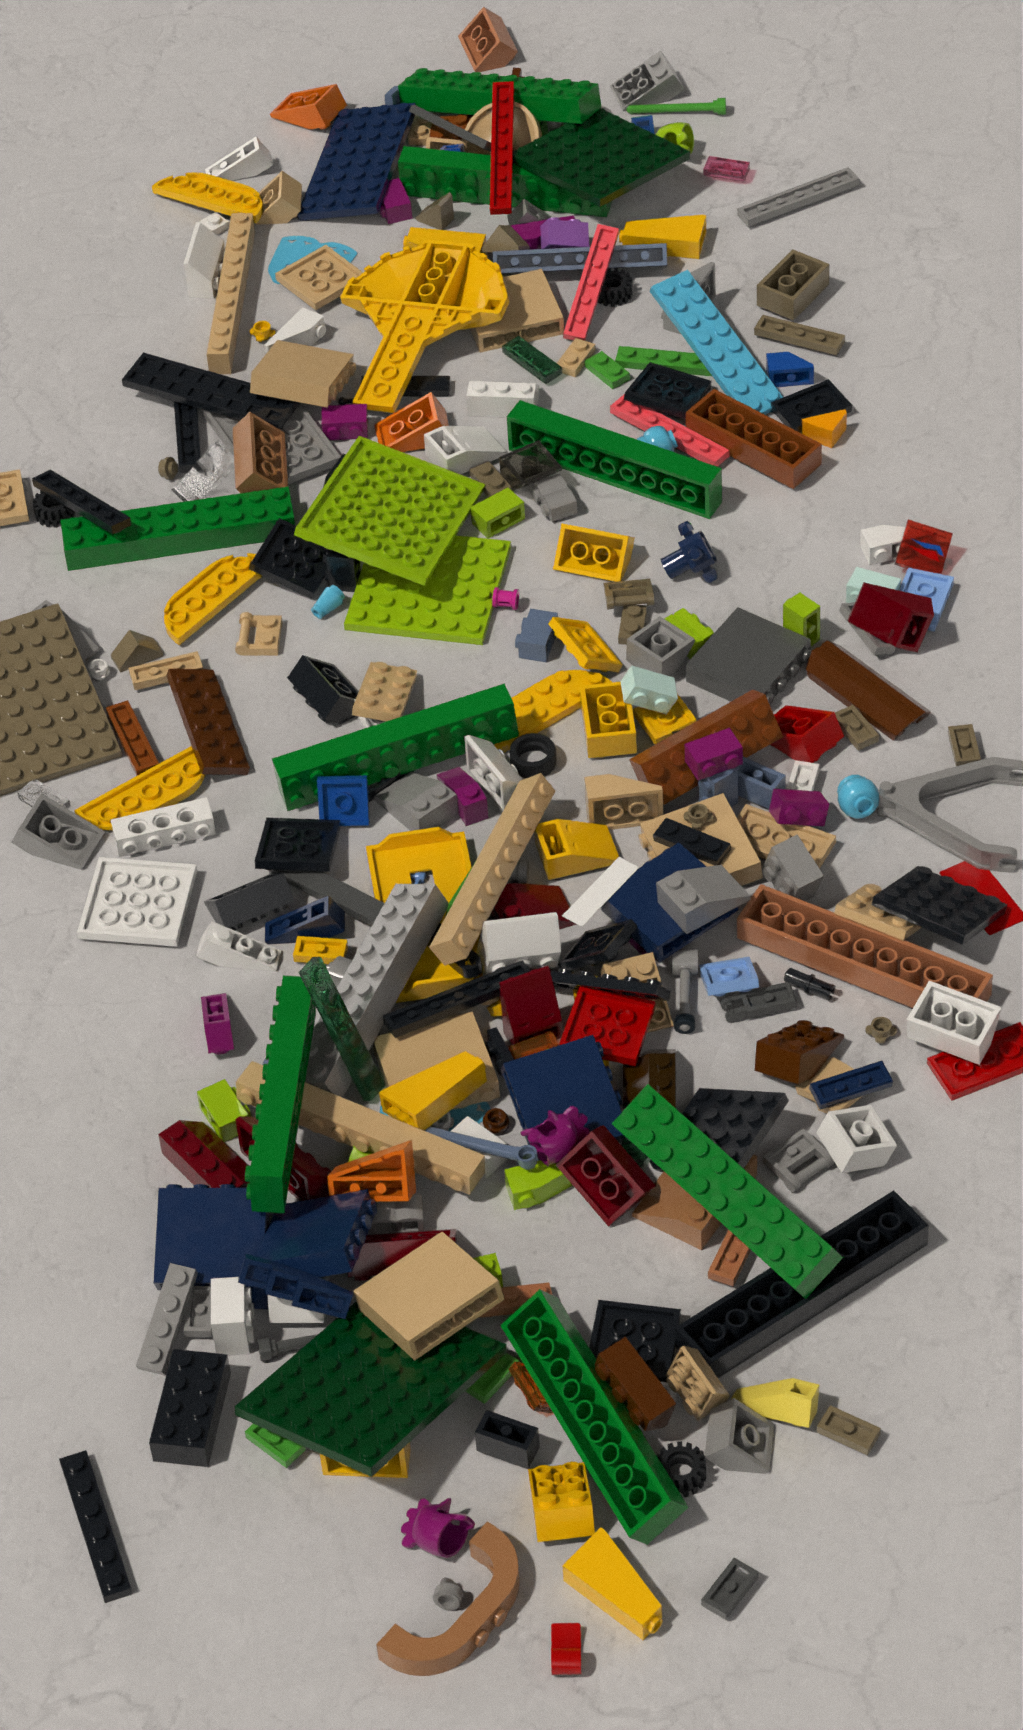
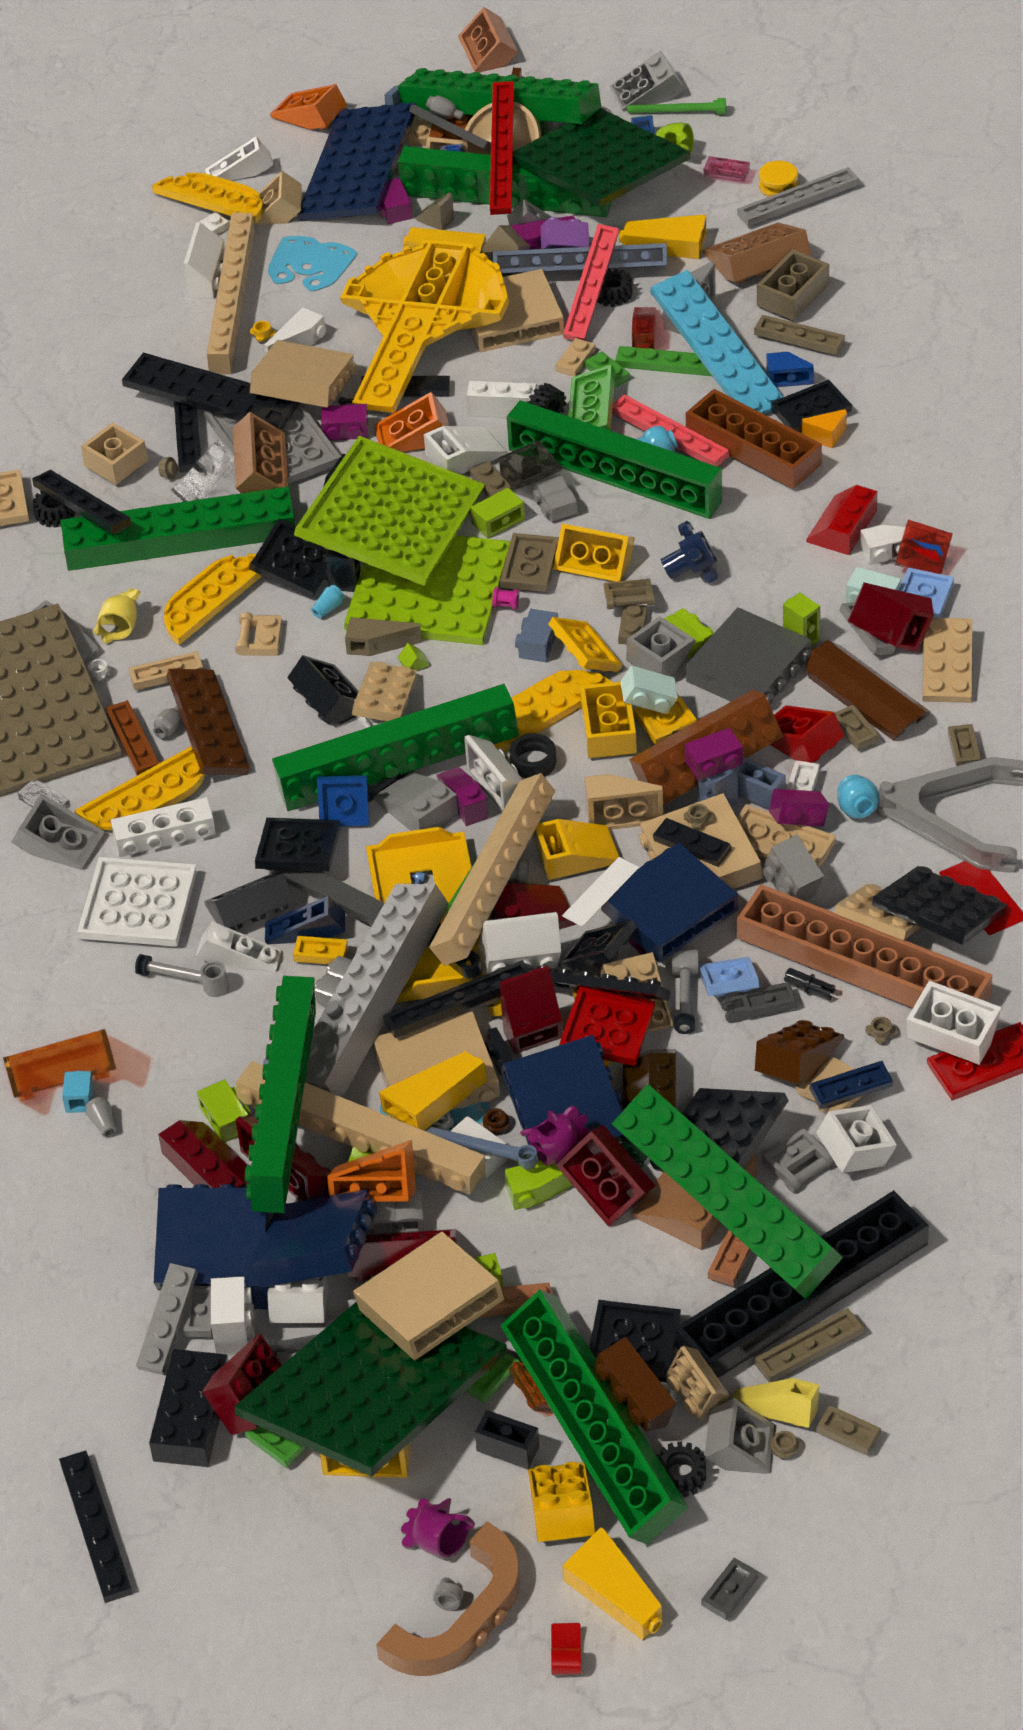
(47, 1065): none -> clear orange windscreen
(77, 1091): none -> medium azure brick
(101, 1115): none -> light grey cone
(114, 453): none -> tan brick
(117, 611): none -> light yellow piece
(135, 650): dark tan slope -> none
(167, 722): none -> light grey plant
(211, 974): none -> light grey piece
(217, 1023): magenta slope -> none
(238, 1379): none -> dark red slope
(295, 1285): dark blue slope -> none
(318, 276): tan plate -> none
(342, 1028): clear green plate -> none
(374, 636): none -> dark tan slope
(412, 657): none -> lime slope
(443, 108): none -> light grey plant
(529, 562): none -> dark tan plate
(532, 359): clear green plate -> none
(533, 1045): clear orange piece -> none
(548, 398): none -> black tyre
(593, 397): none -> bright green plate
(644, 327): none -> clear red slope
(667, 390): black plate -> none
(699, 895): light grey slope -> none
(756, 251): none -> medium nougat slope
(777, 177): none -> yellow head
(784, 1445): none -> dark tan plate
(809, 1345): none -> dark tan plate
(844, 519): none -> red slope
(948, 661): none -> tan plate

